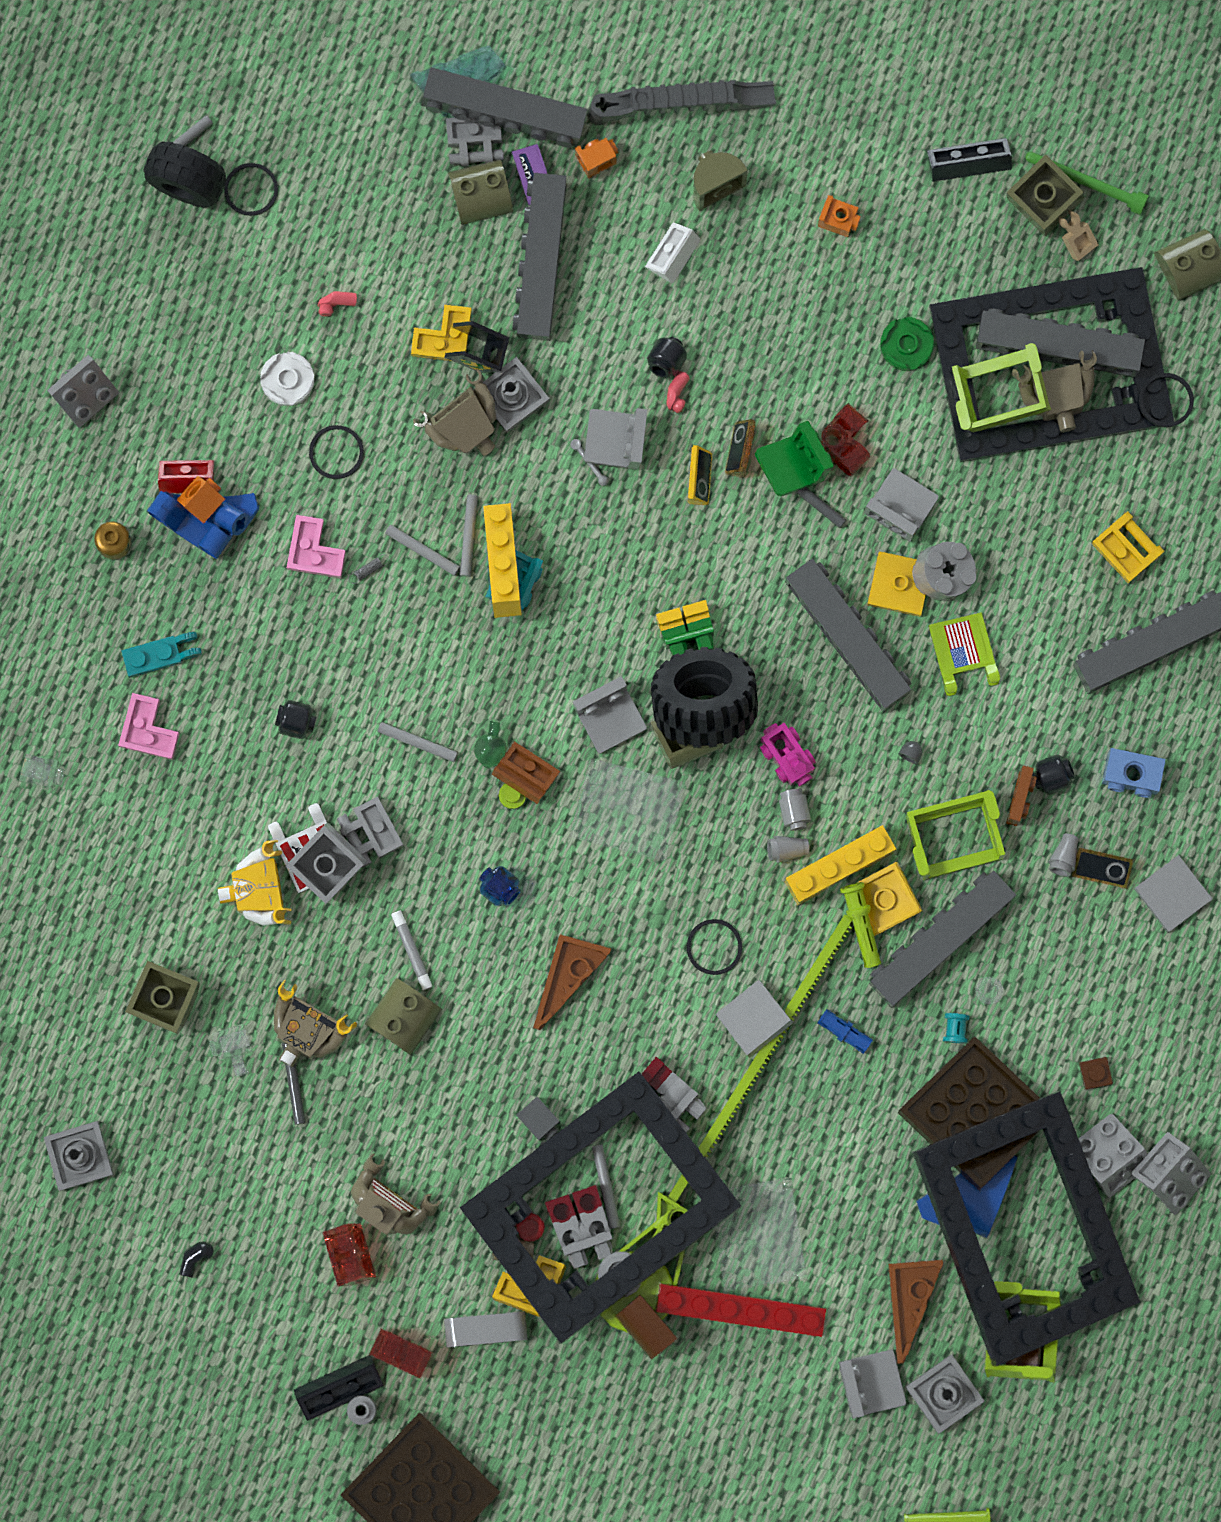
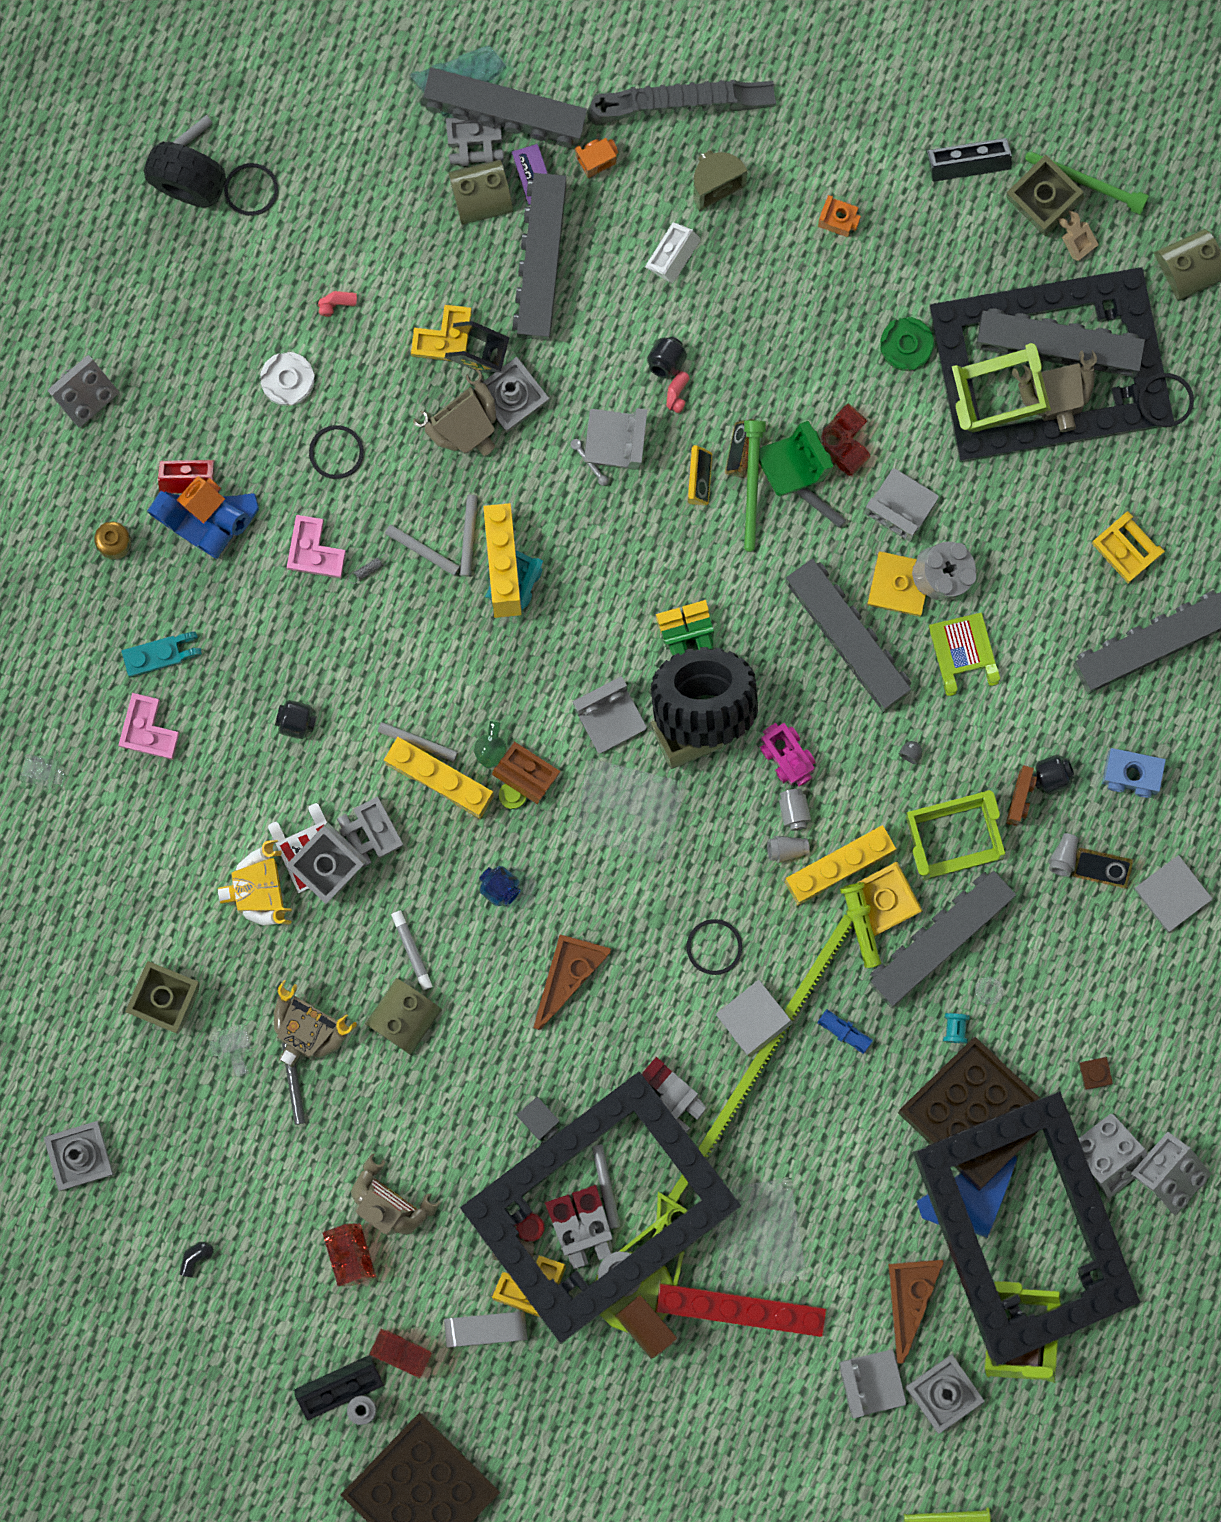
(439, 777): none -> yellow arch
(754, 430): none -> bright green piece

